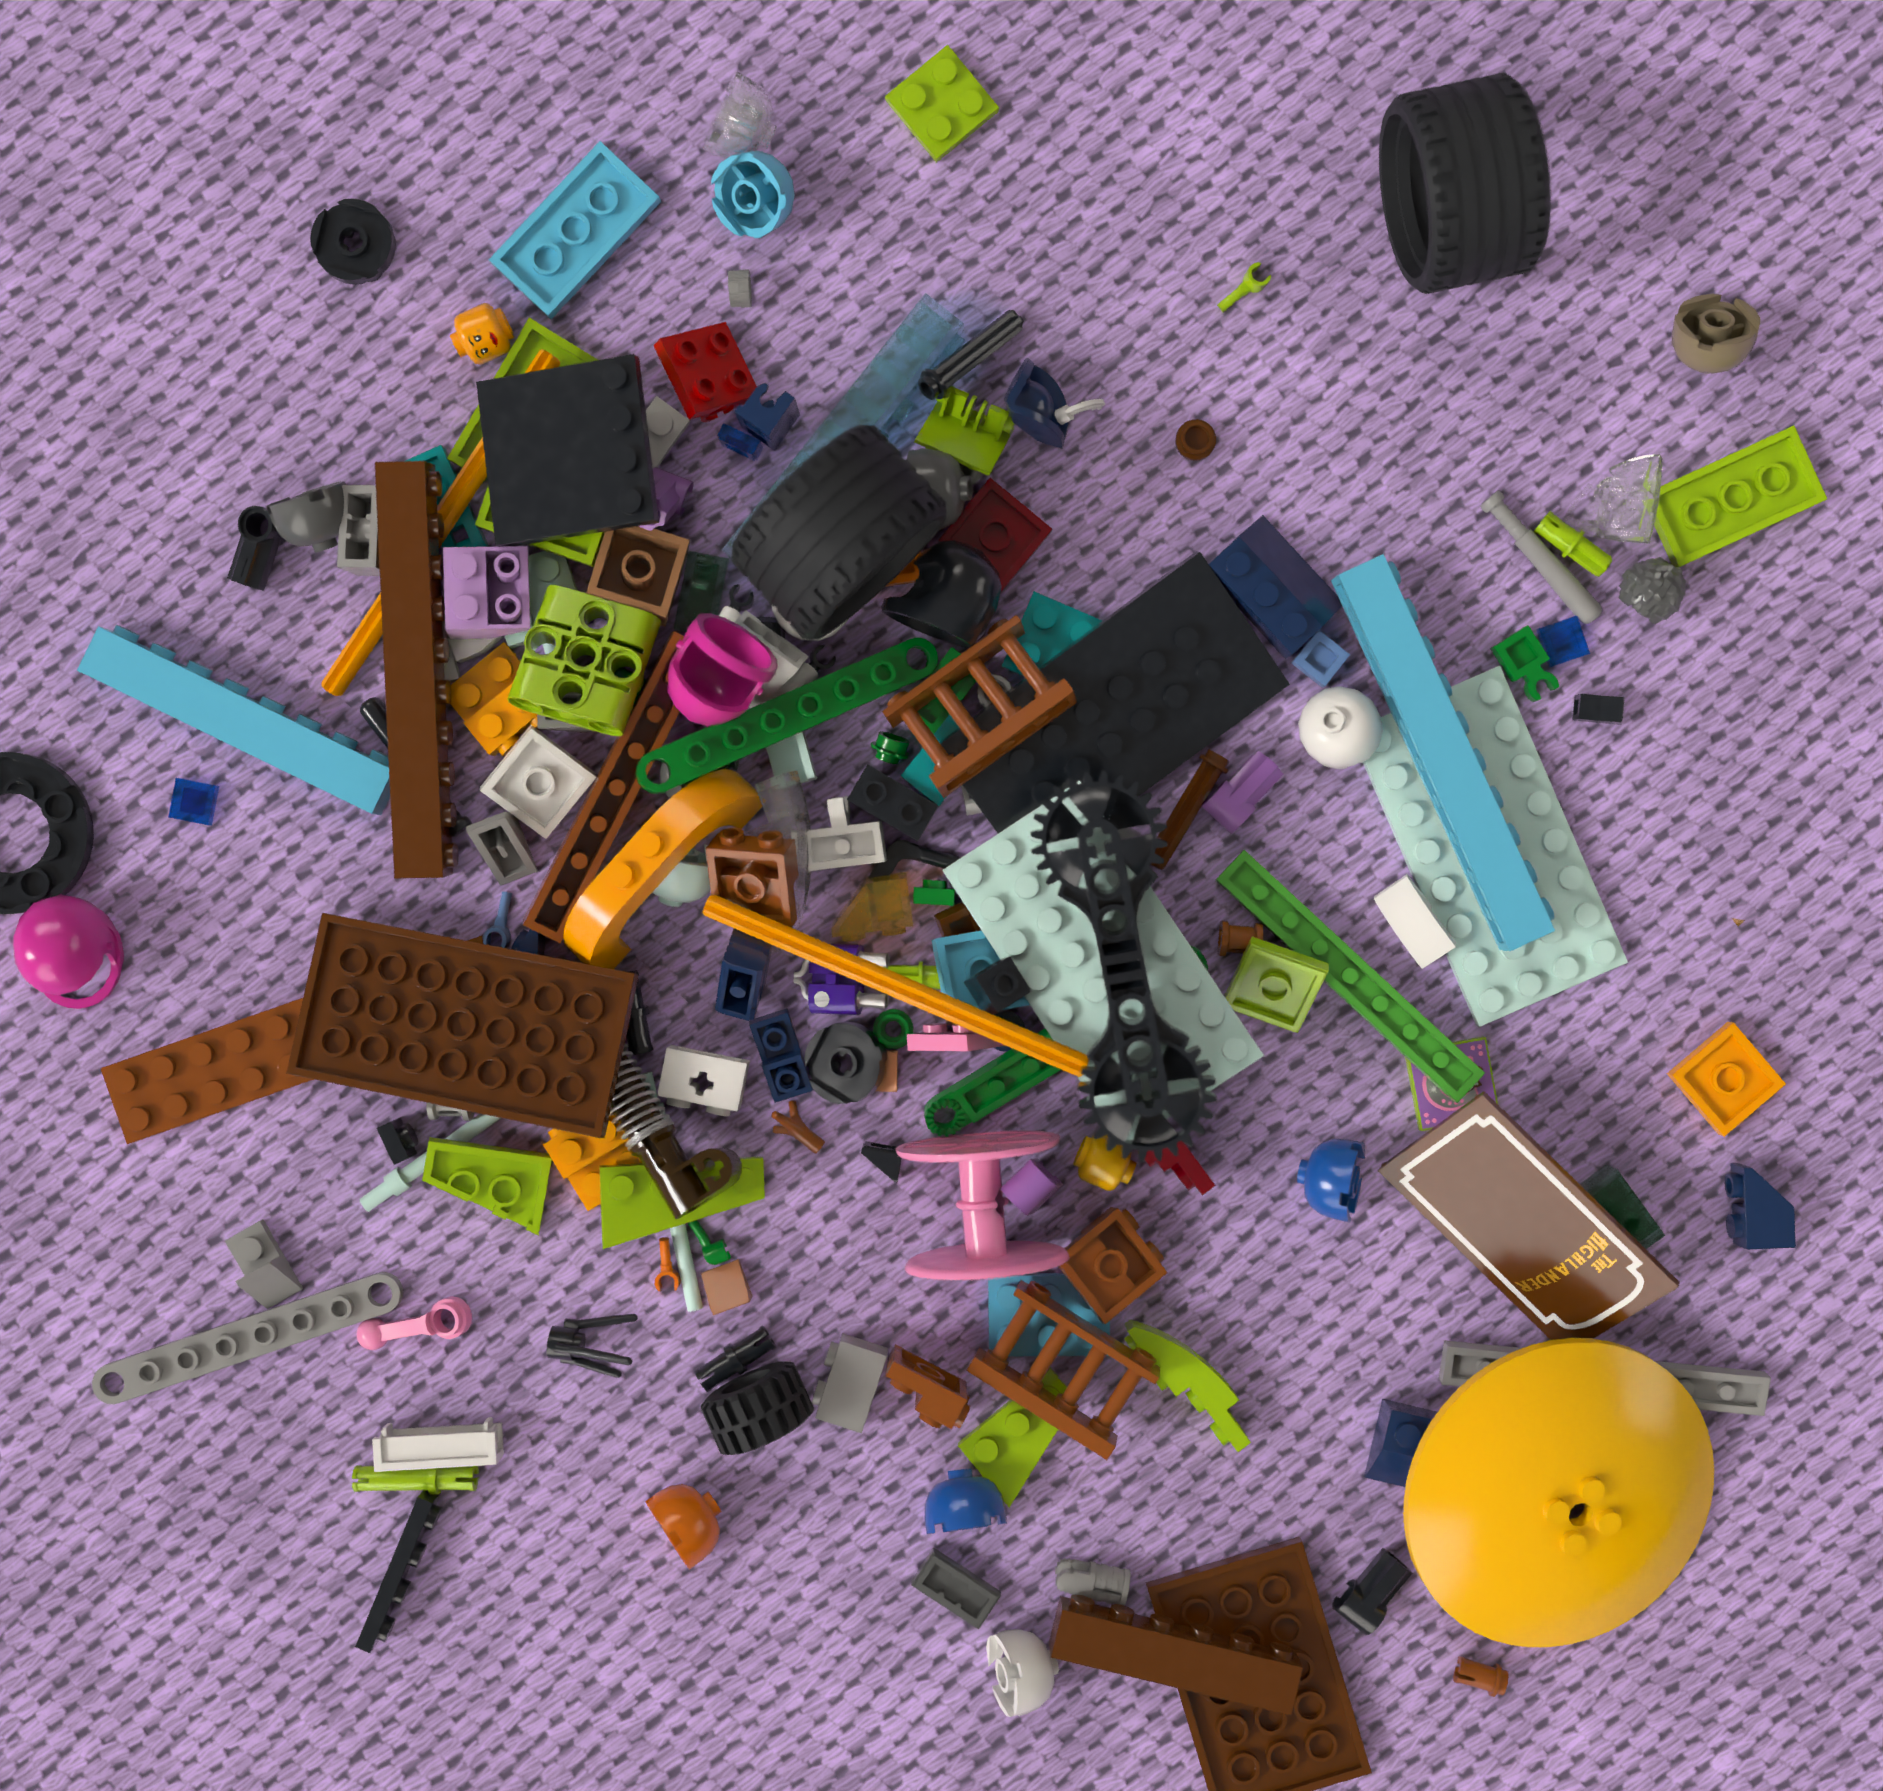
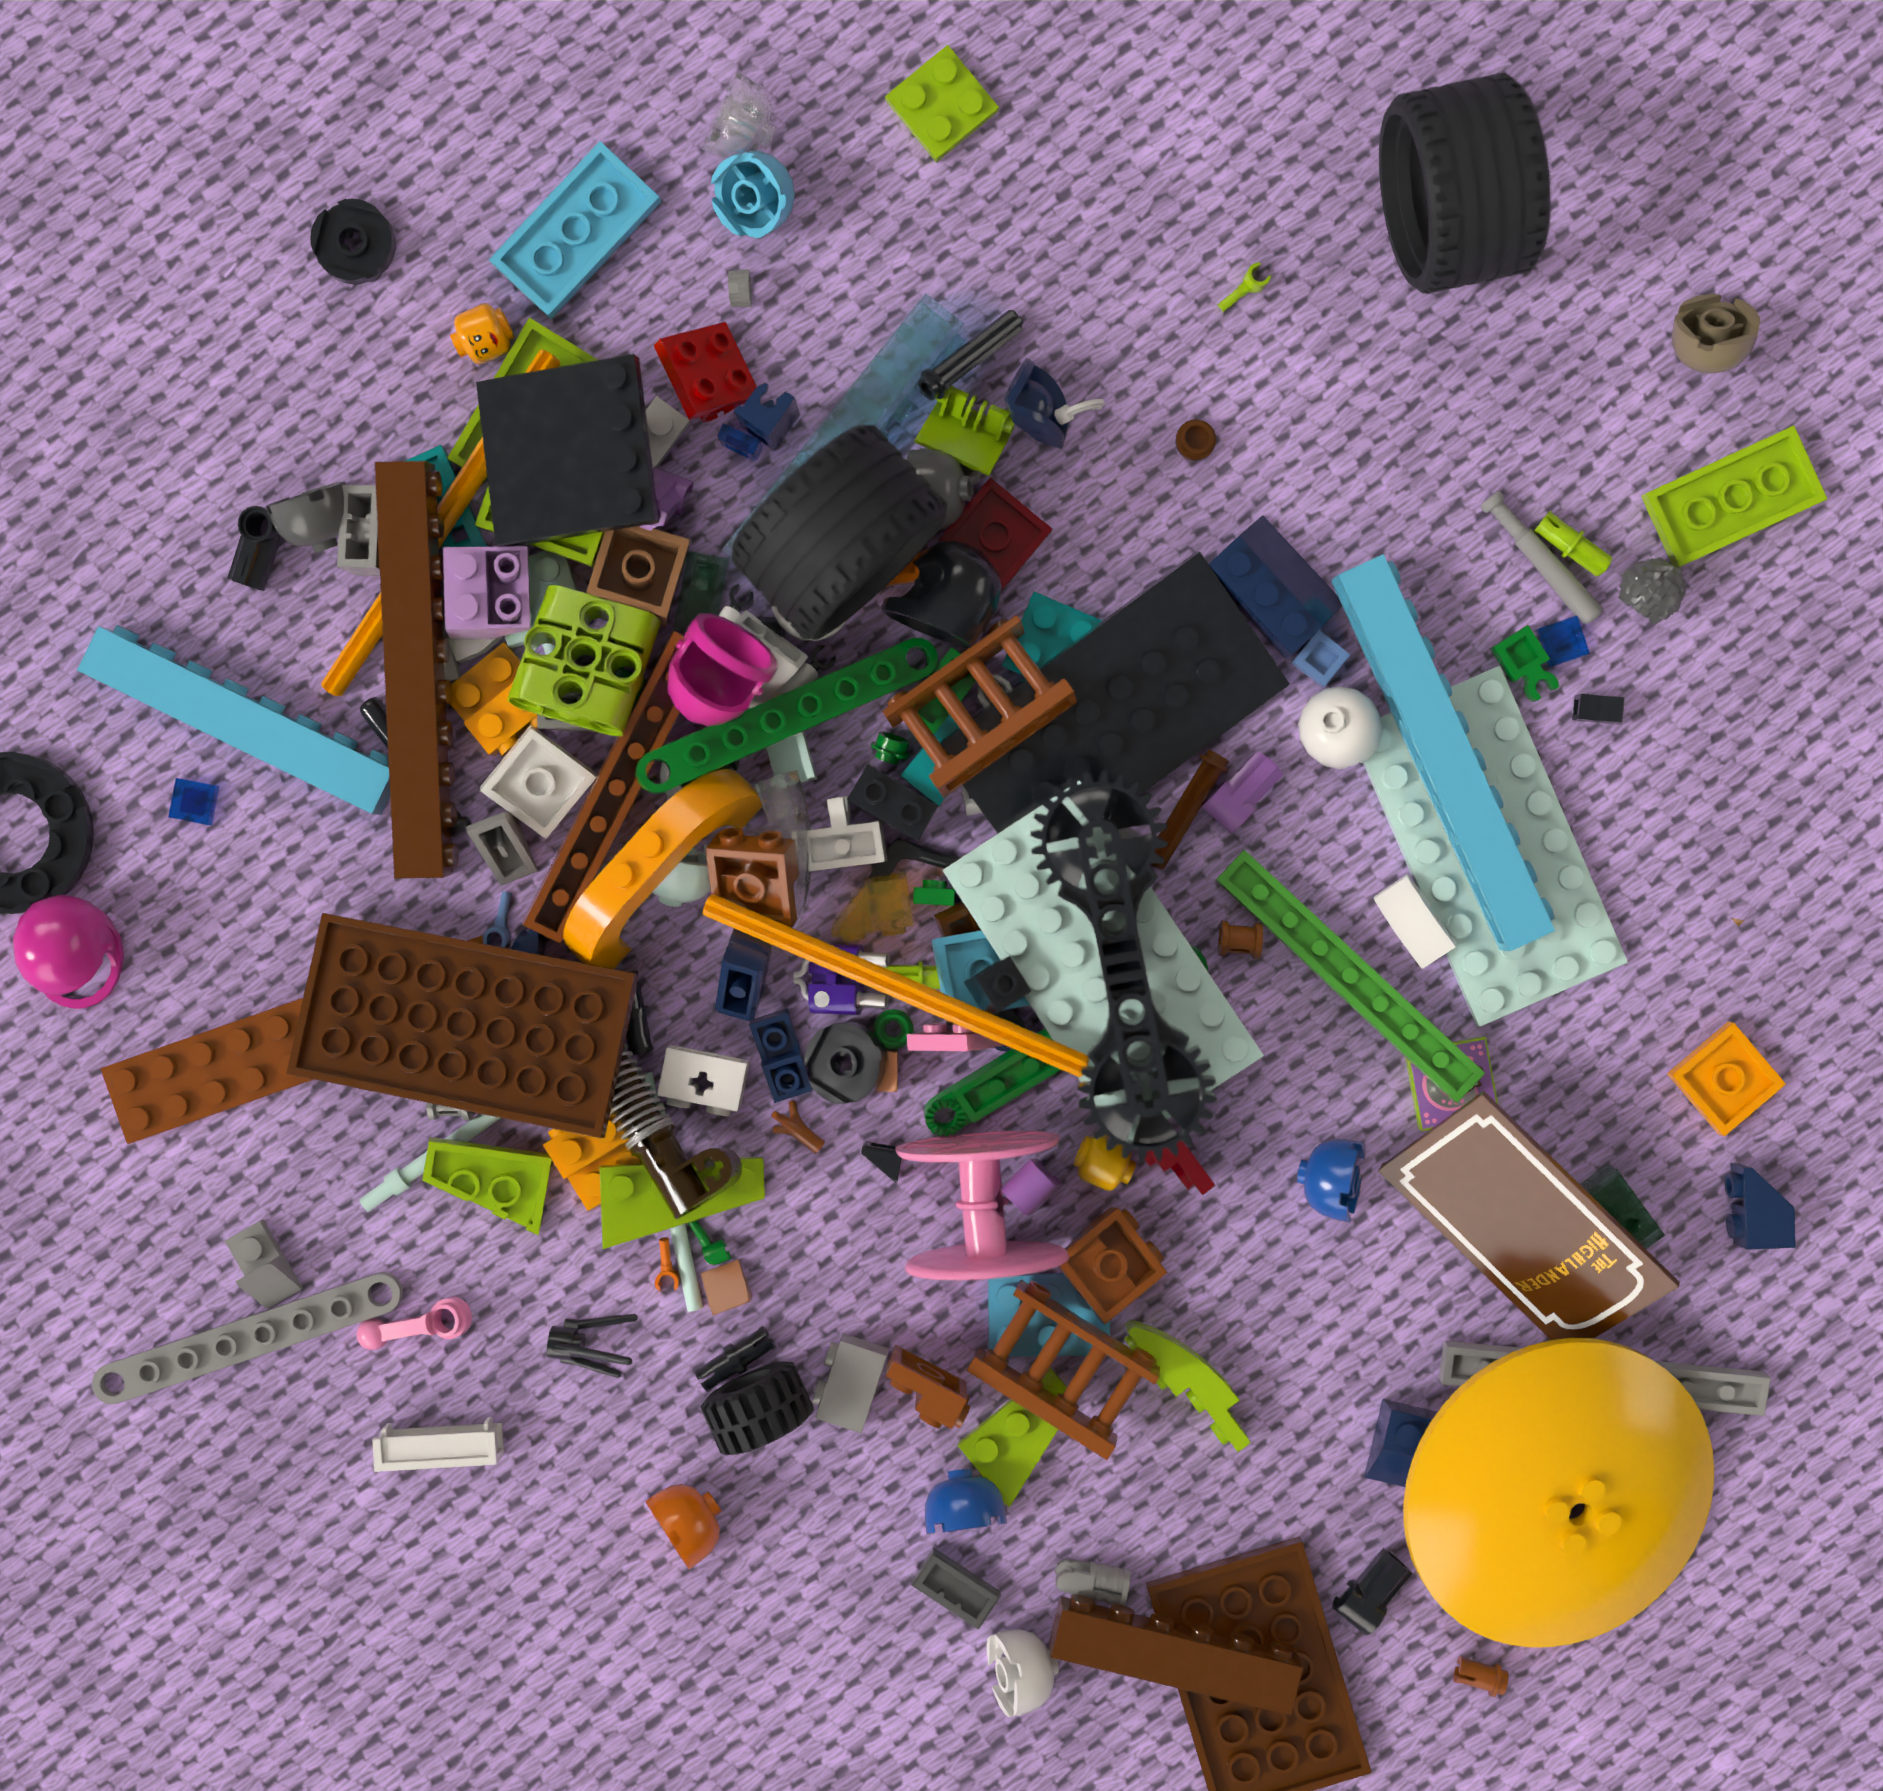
(394, 1585): black plate -> none
(398, 1140): black plate -> none
(419, 1479): lime pin -> none
(1275, 984): lime plate -> none
(1622, 504): clear brick -> none

